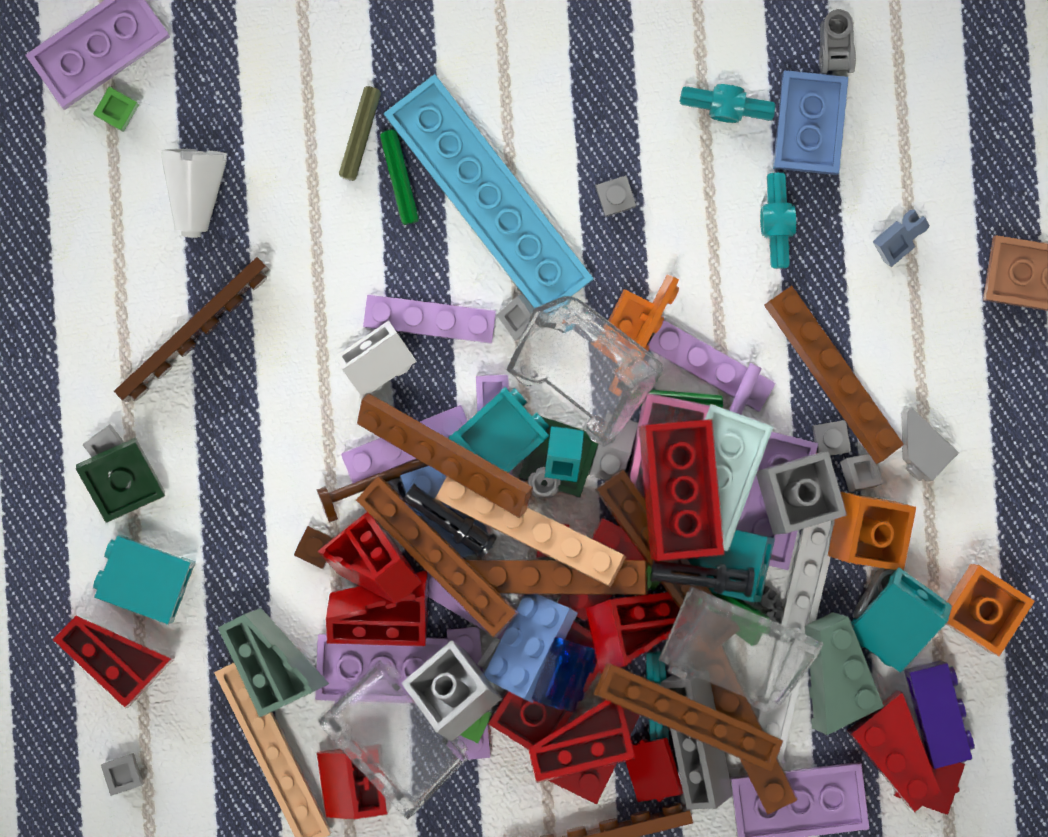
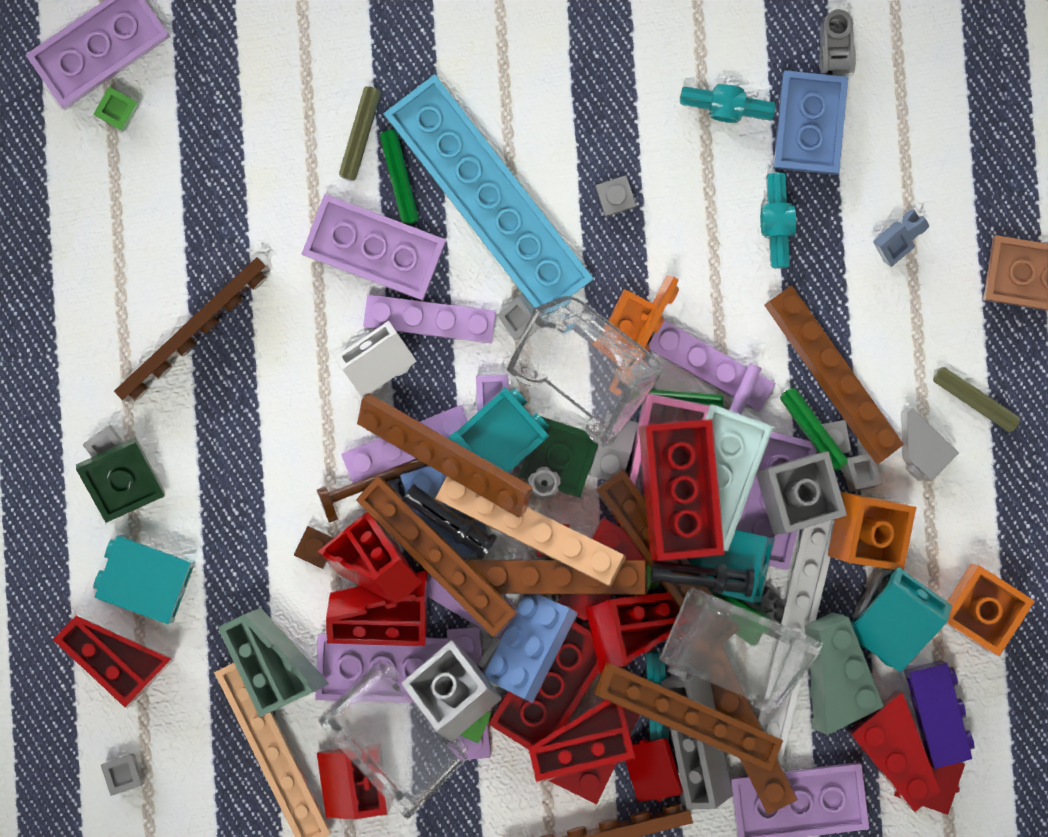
(192, 187): white cone -> none
(373, 247): none -> lavender plate
(564, 454): teal brick -> none
(565, 675): clear blue plate -> none
(812, 427): none -> green axle
(976, 399): none -> olive axle

